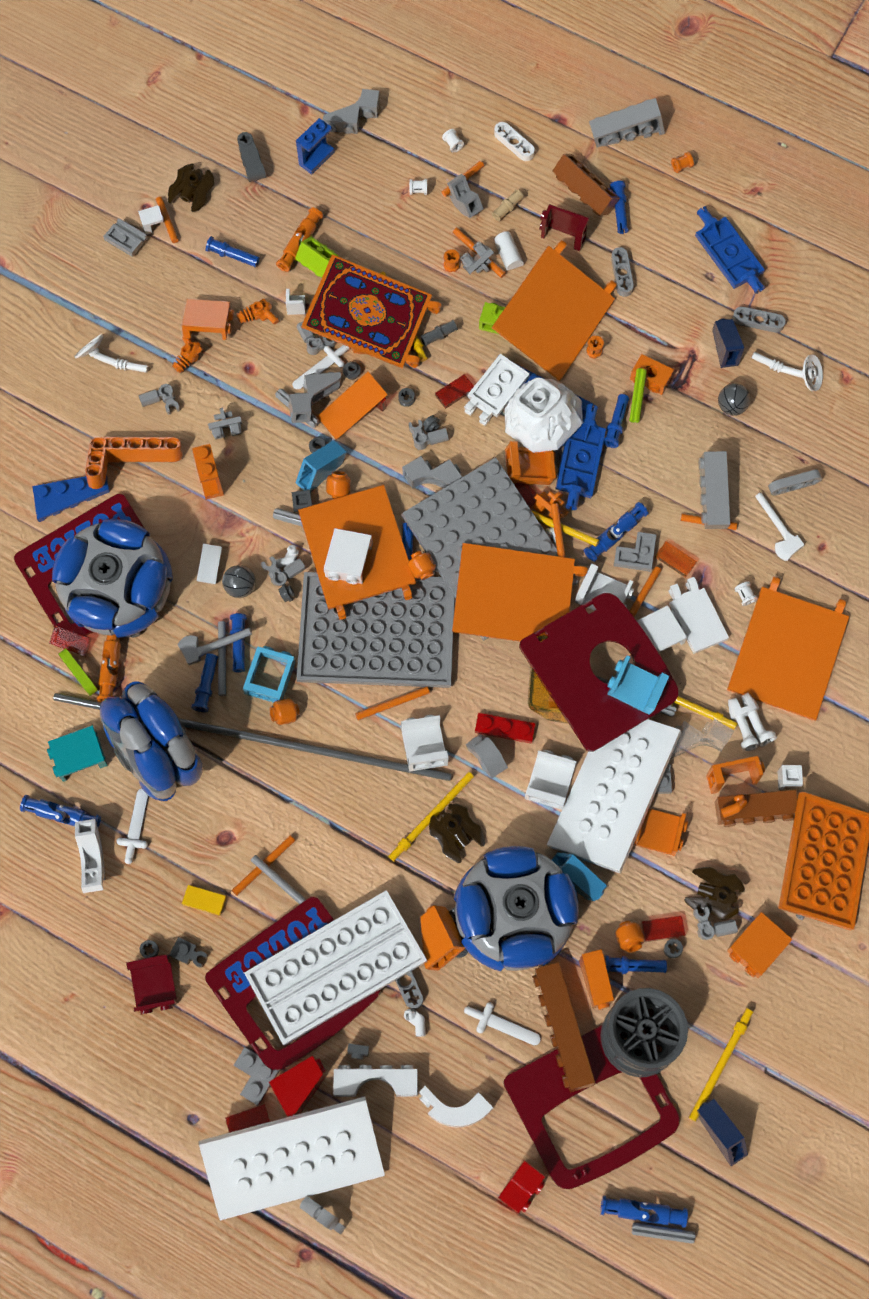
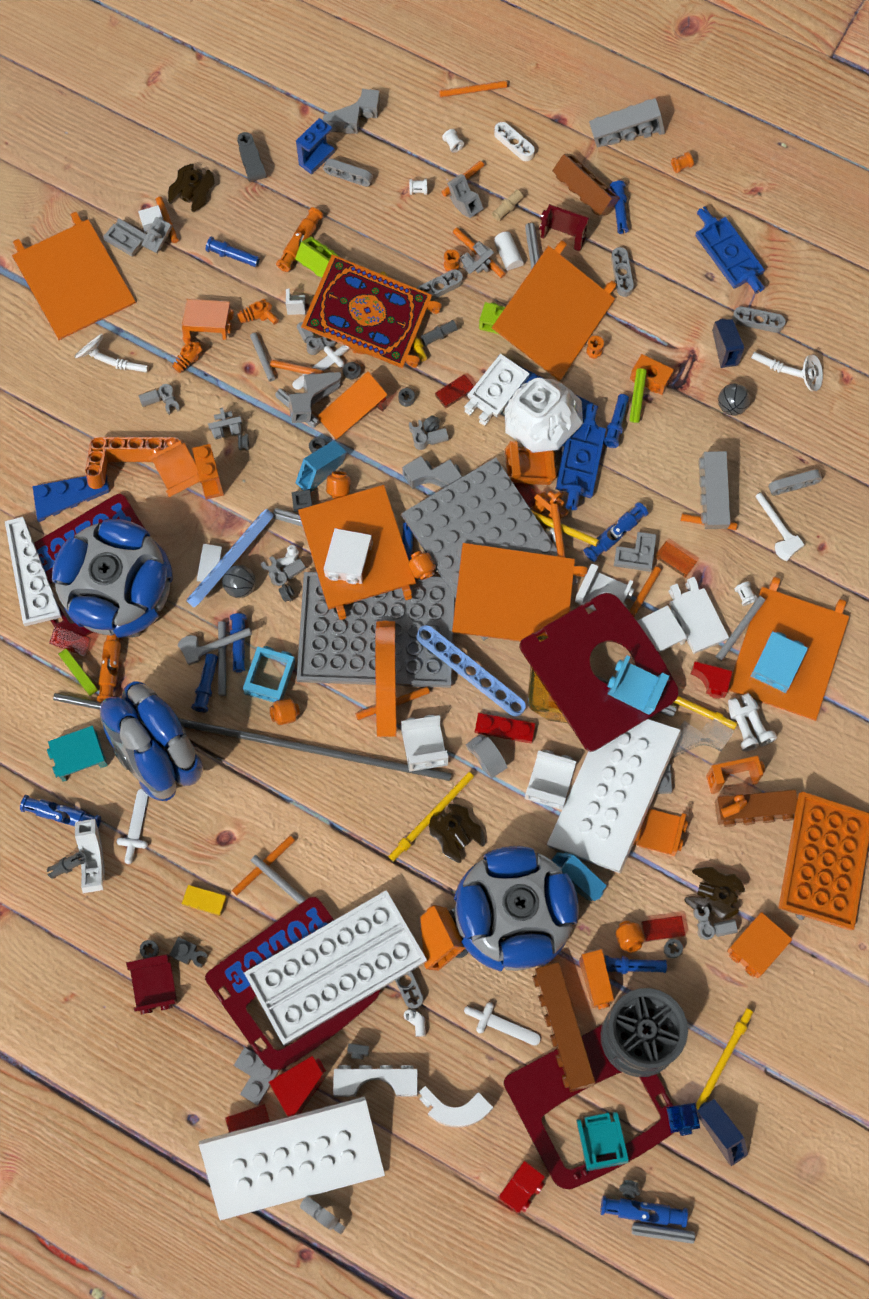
(32, 585): none -> white wing
(66, 865): none -> dark grey pin
(73, 278): none -> orange flag
(156, 235): none -> light grey hips
(175, 466): none -> orange panel
(229, 558): none -> light blue beam
(243, 441): none -> dark grey bush
(261, 354): none -> light grey piece
(295, 368): none -> orange bar
(348, 172): none -> light grey beam
(385, 679): none -> orange arch
(443, 279): none -> light grey beam
(474, 88): none -> orange bar
(475, 679): none -> light blue beam
(532, 243): none -> light grey axle
(602, 1138): none -> teal container
(629, 1189): none -> dark grey plate
(683, 1118): none -> clear blue brick
(714, 678): none -> red arch
(740, 628): none -> light grey bar
(779, 661): none -> medium azure panel
(789, 776): white panel -> none

